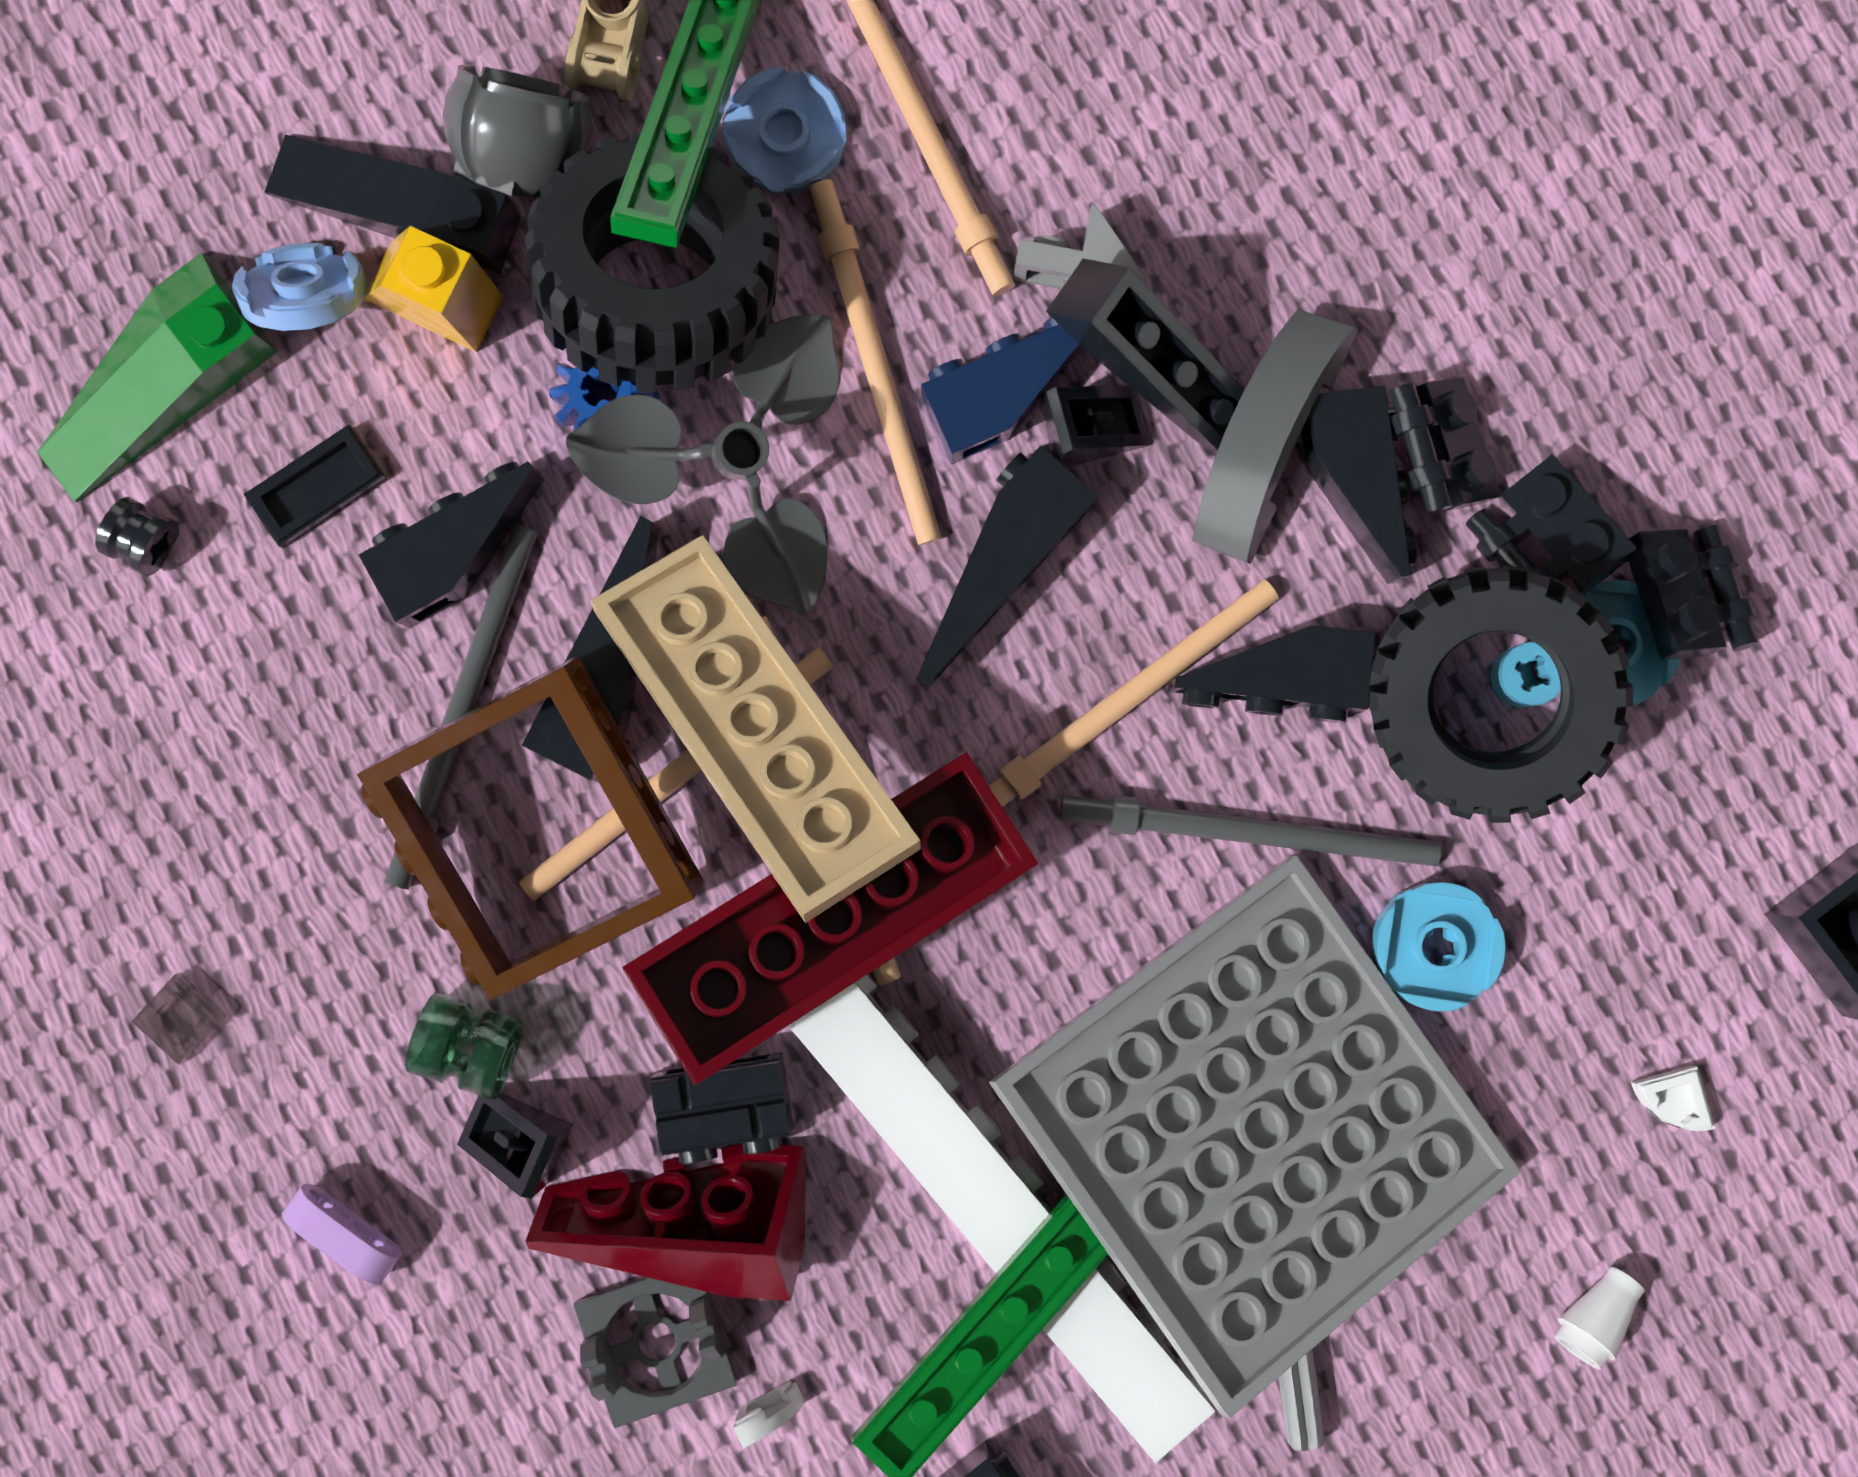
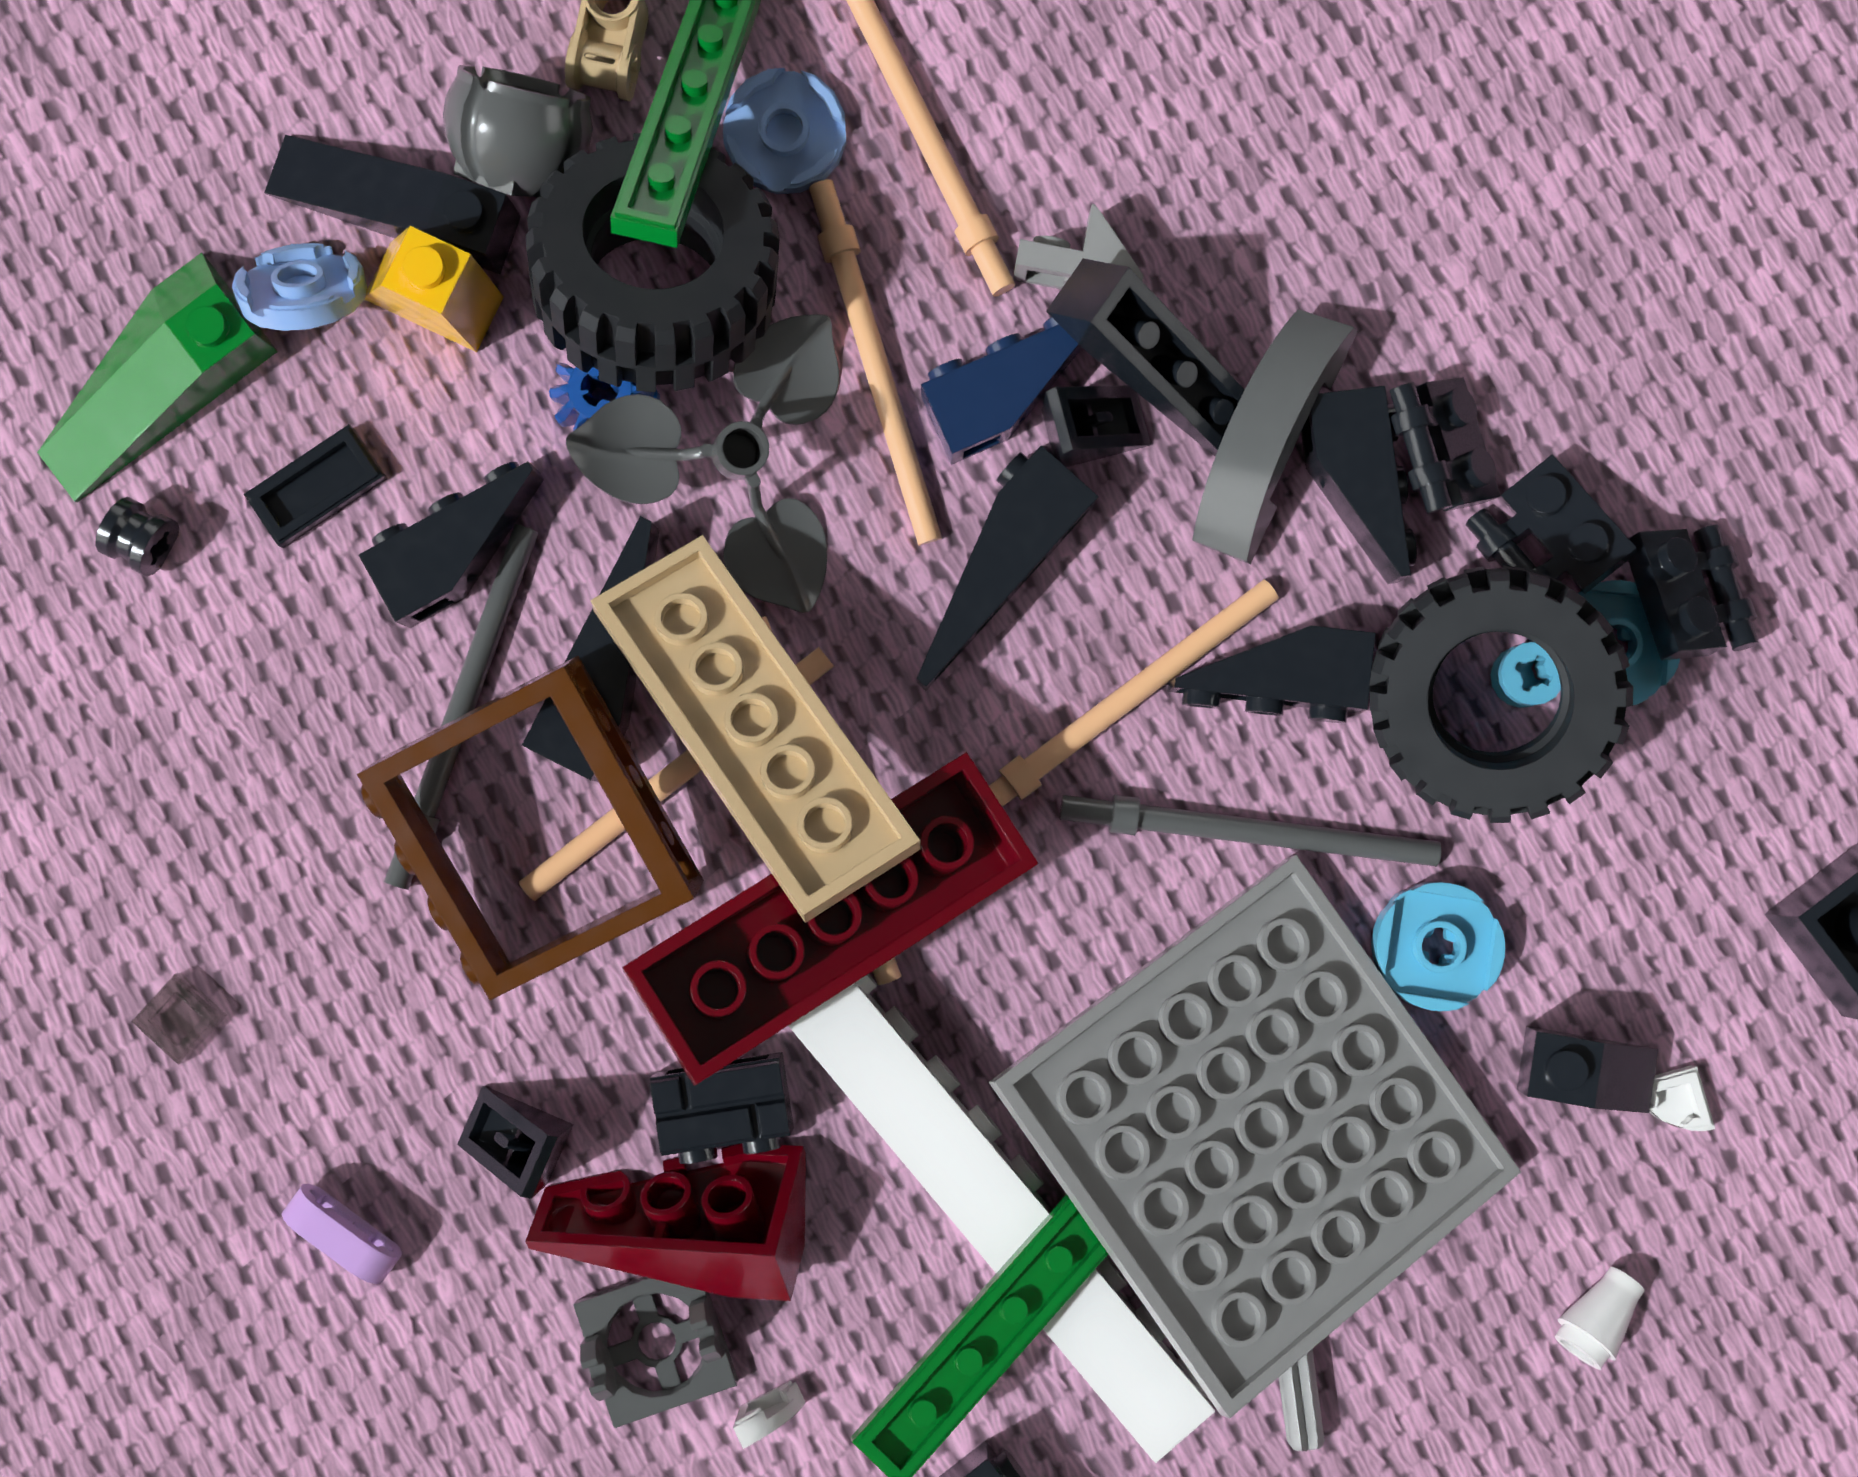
(441, 1043): clear green wheel -> none
(1586, 1071): none -> black slope

